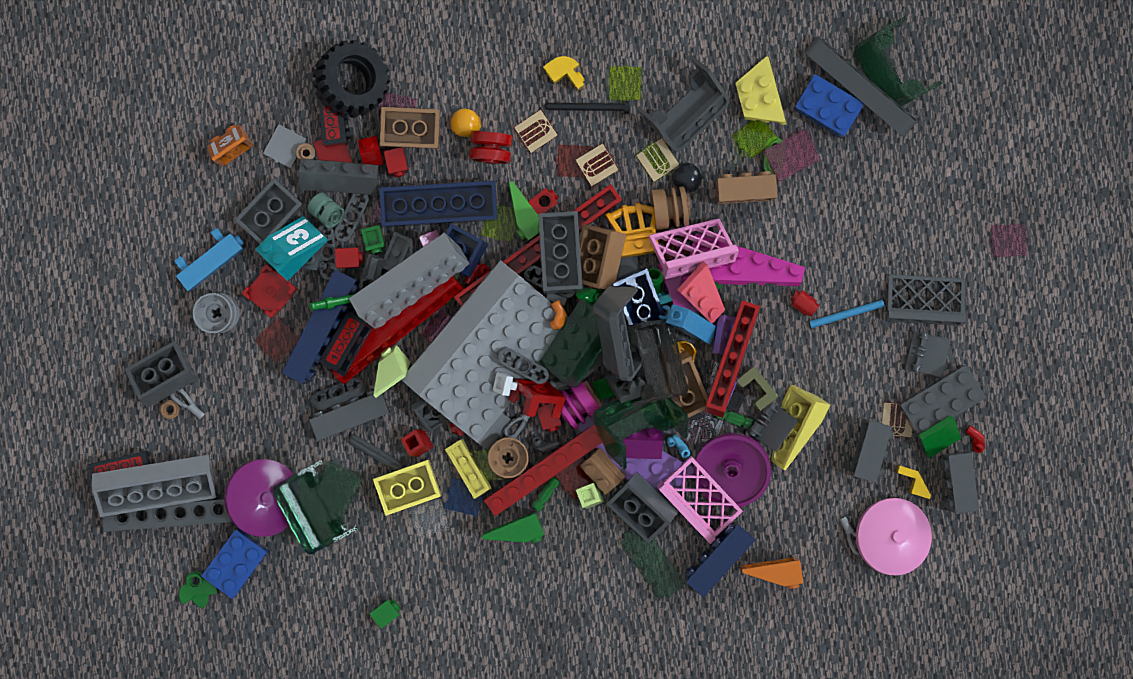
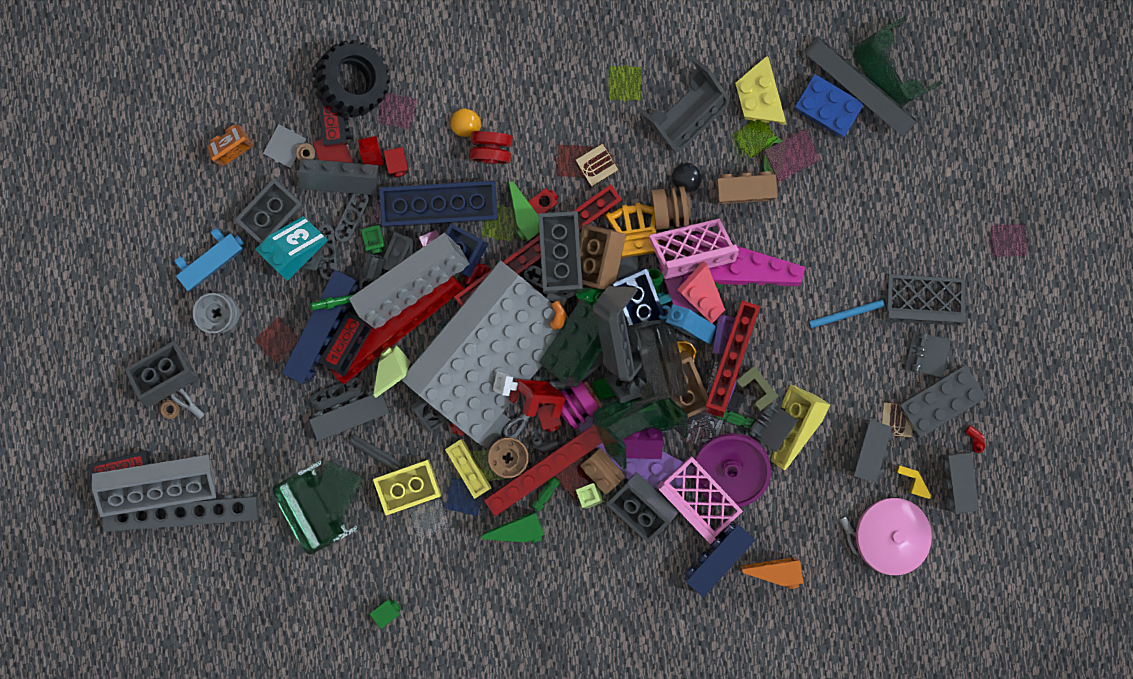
(197, 592): green plate -> none
(235, 563): blue brick -> none
(251, 498): magenta dish -> none
(270, 291): red panel -> none
(325, 210): sand green wheel -> none
(348, 258): red brick -> none
(410, 127): medium nougat brick -> none
(417, 443): red brick -> none
(435, 325): clear pink piece -> none
(531, 376): dark grey beam -> none
(535, 131): piece -> none
(562, 67): yellow brick -> none
(589, 106): black bar -> none
(656, 563): clear green windscreen -> none
(657, 160): piece -> none
(681, 446): medium azure arm -> none
(804, 303): red brick -> none
(939, 436): green tile -> none

